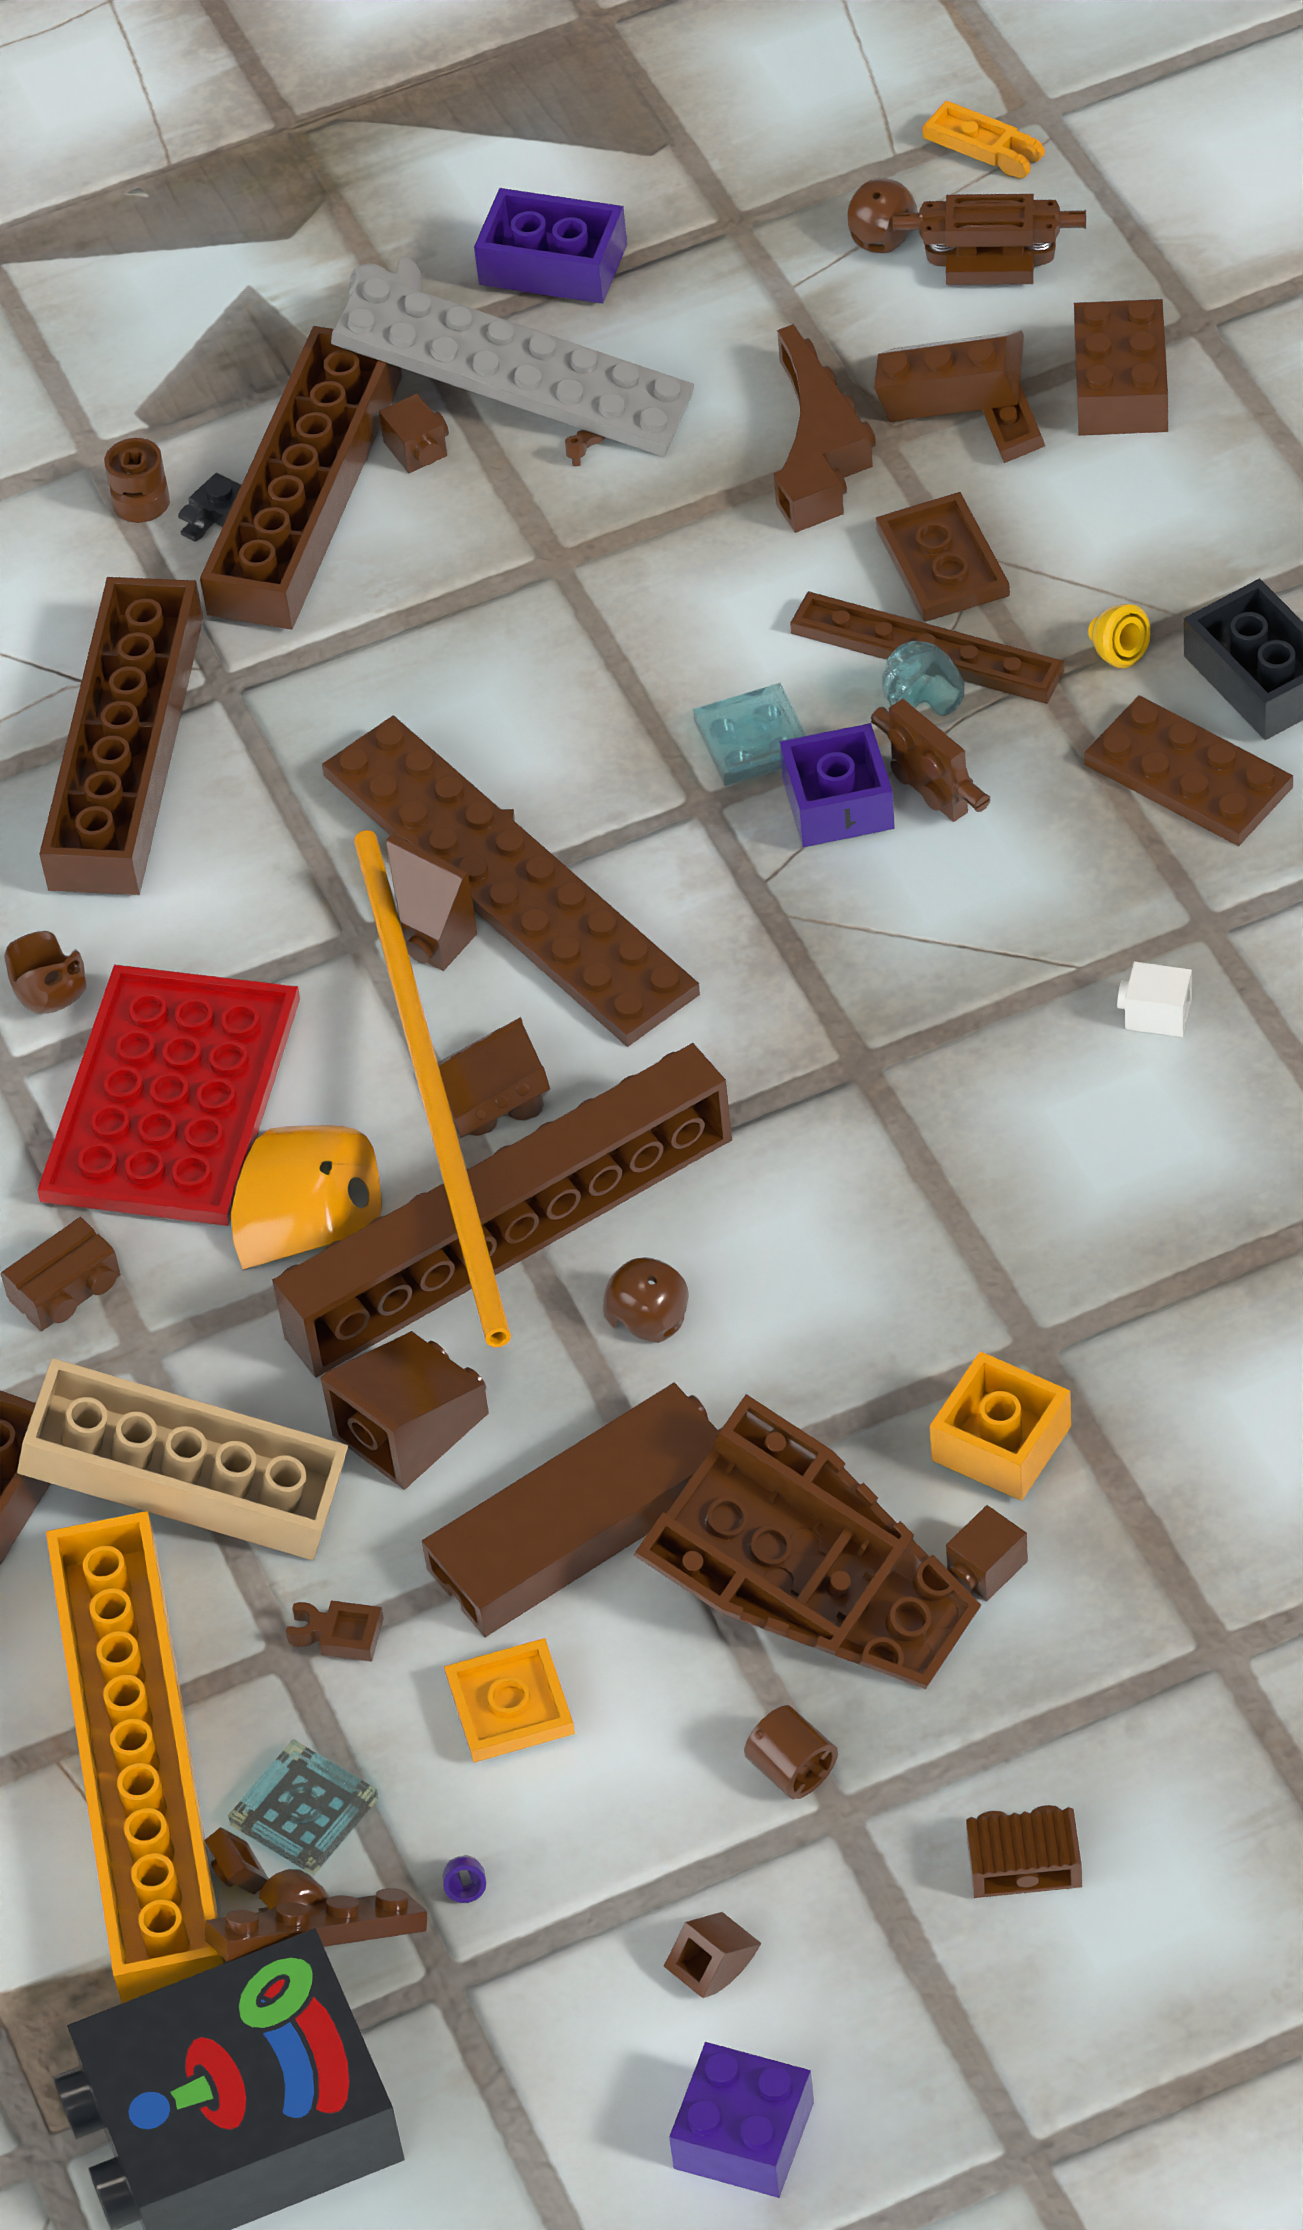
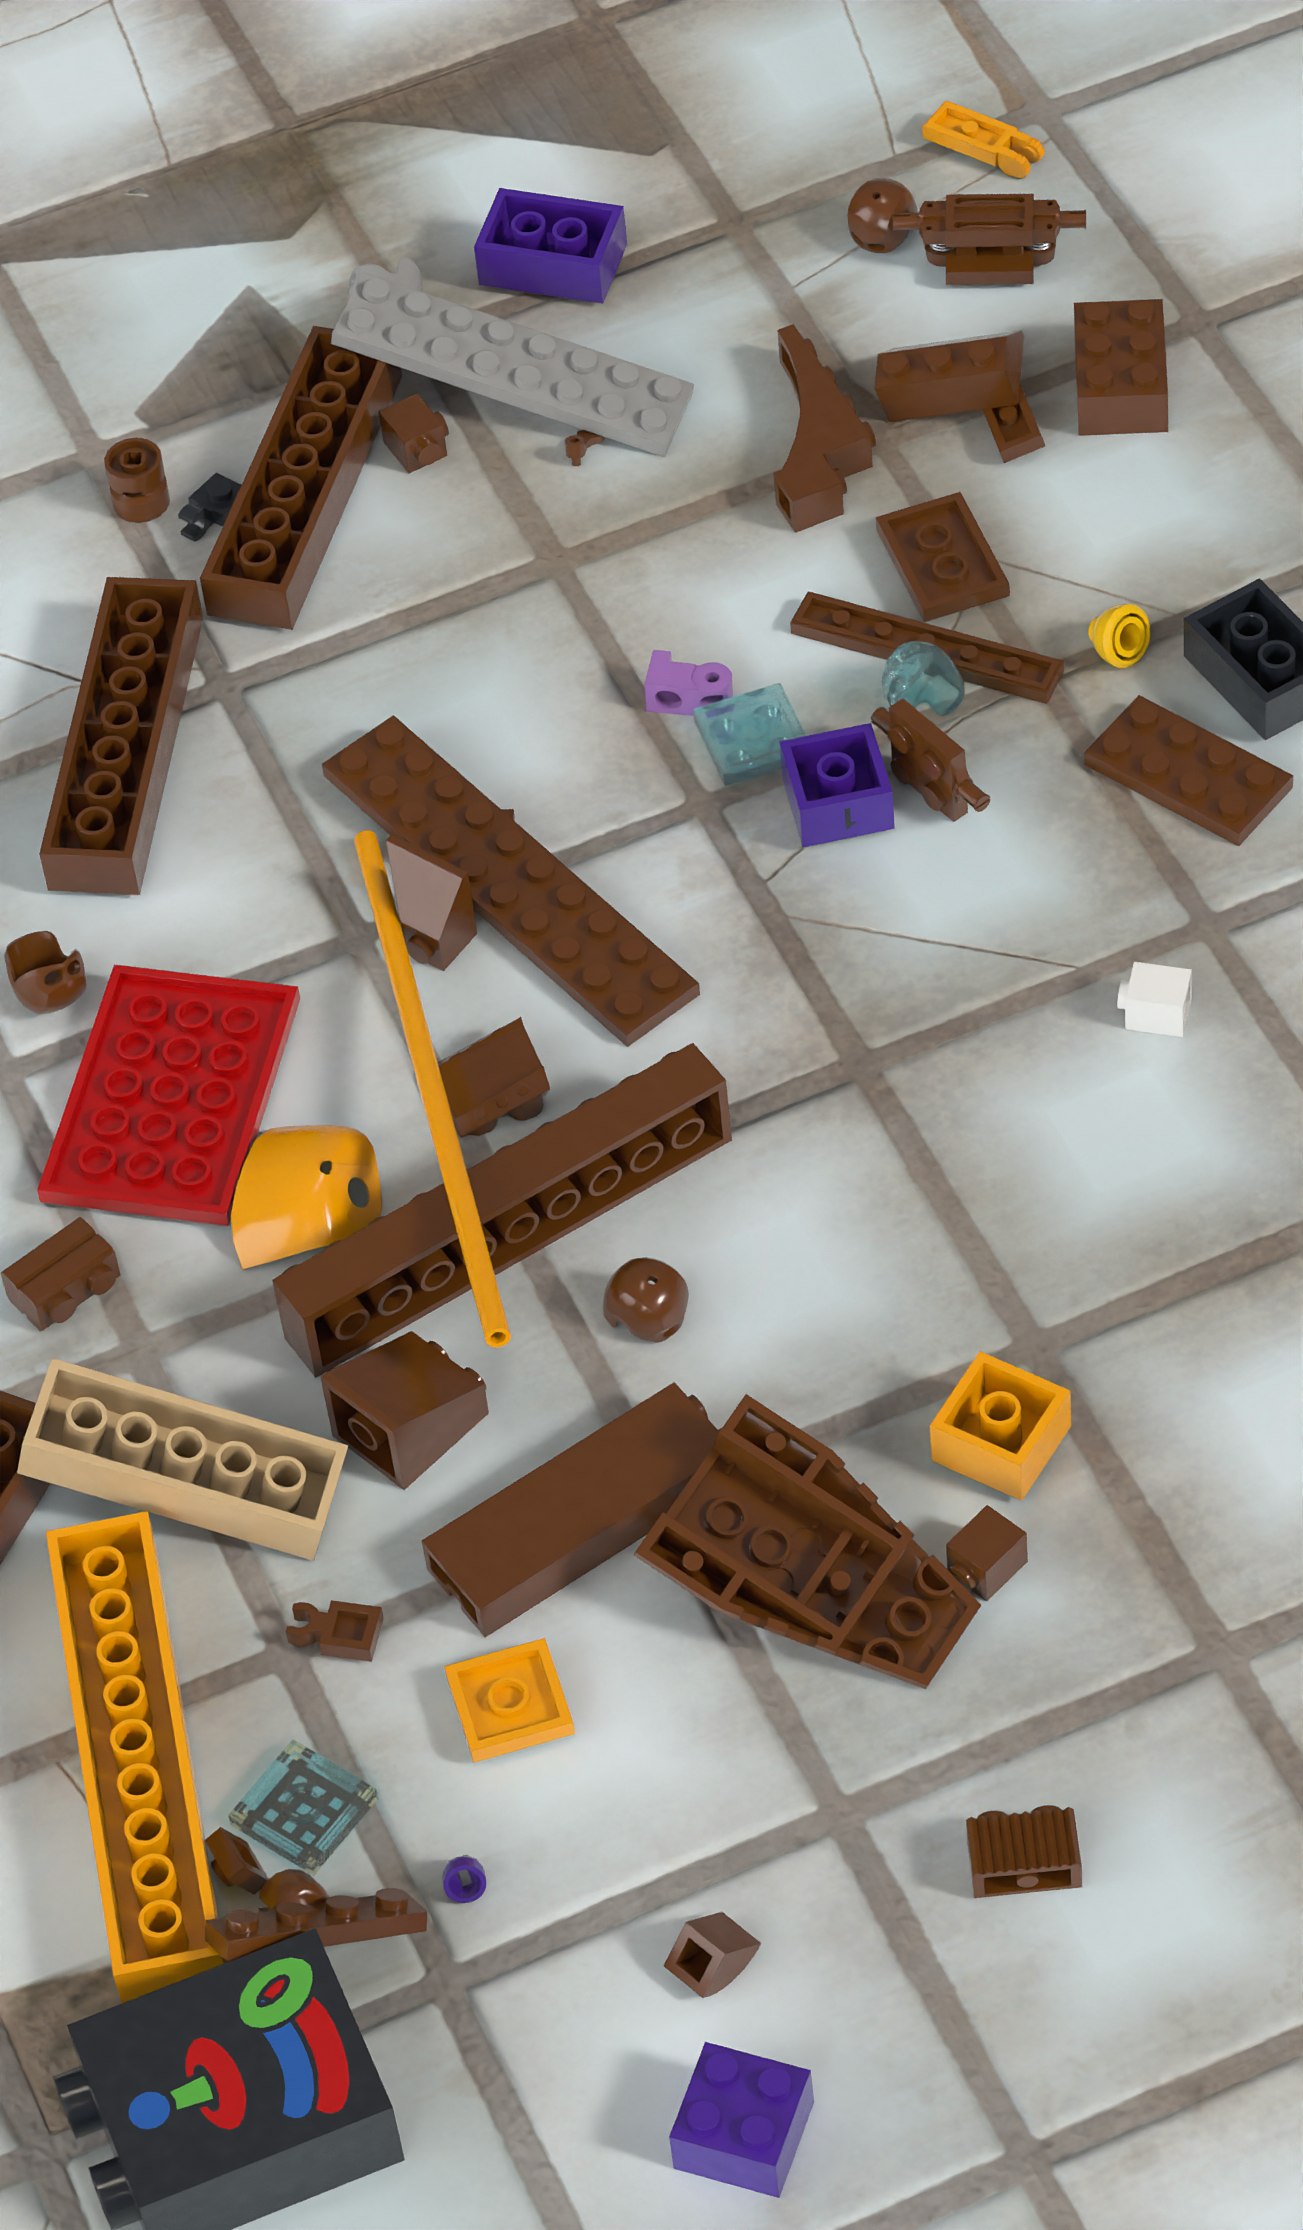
(684, 686): none -> medium lavender leg
(791, 1752): reddish brown piece -> none

